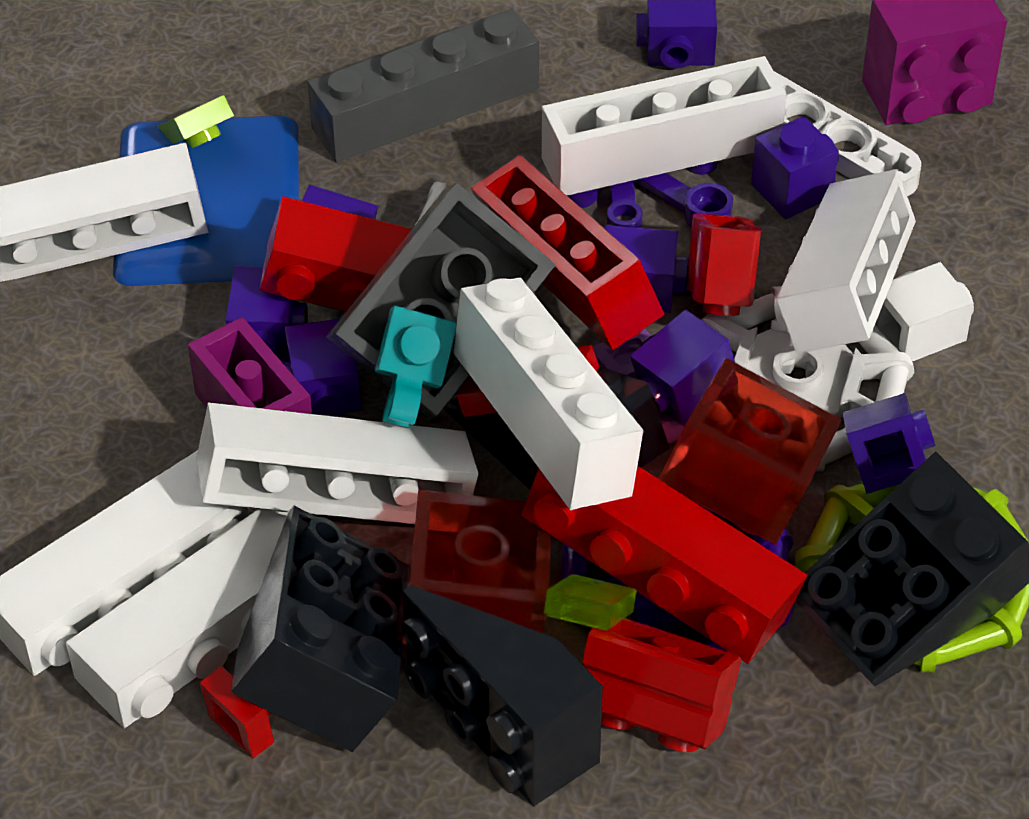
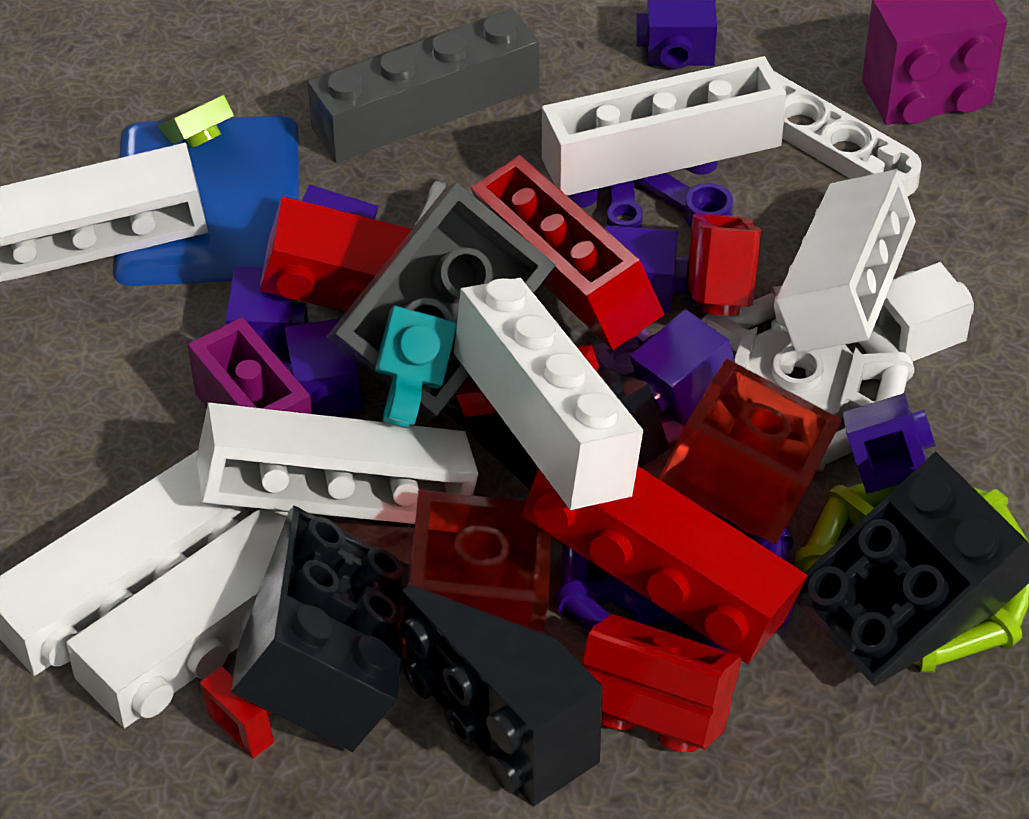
(589, 601): clear neon green tile -> none
(794, 166): dark purple brick -> none

